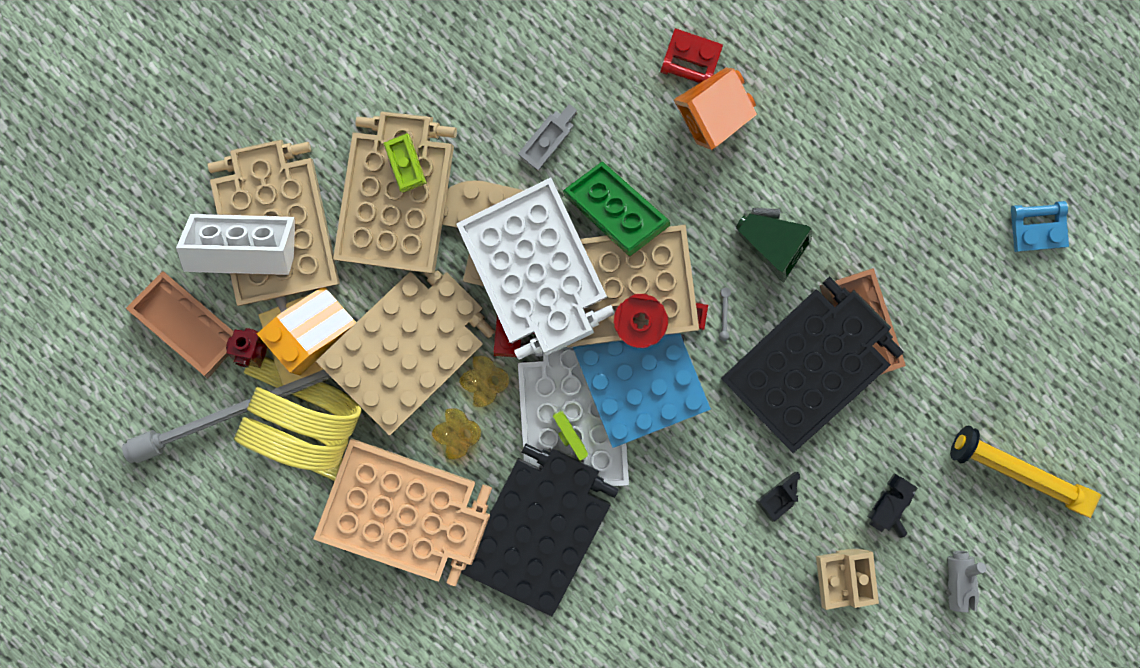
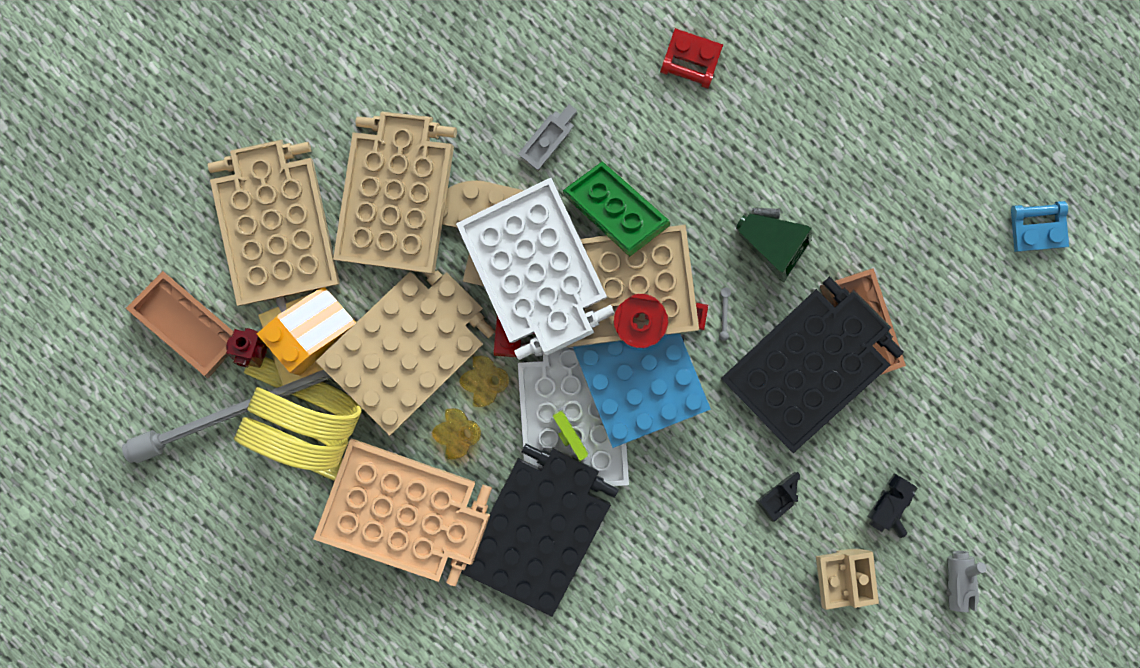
(237, 244): white slope -> none
(404, 163): lime plate -> none
(716, 107): slope -> none
(1076, 497): yellow piece -> none

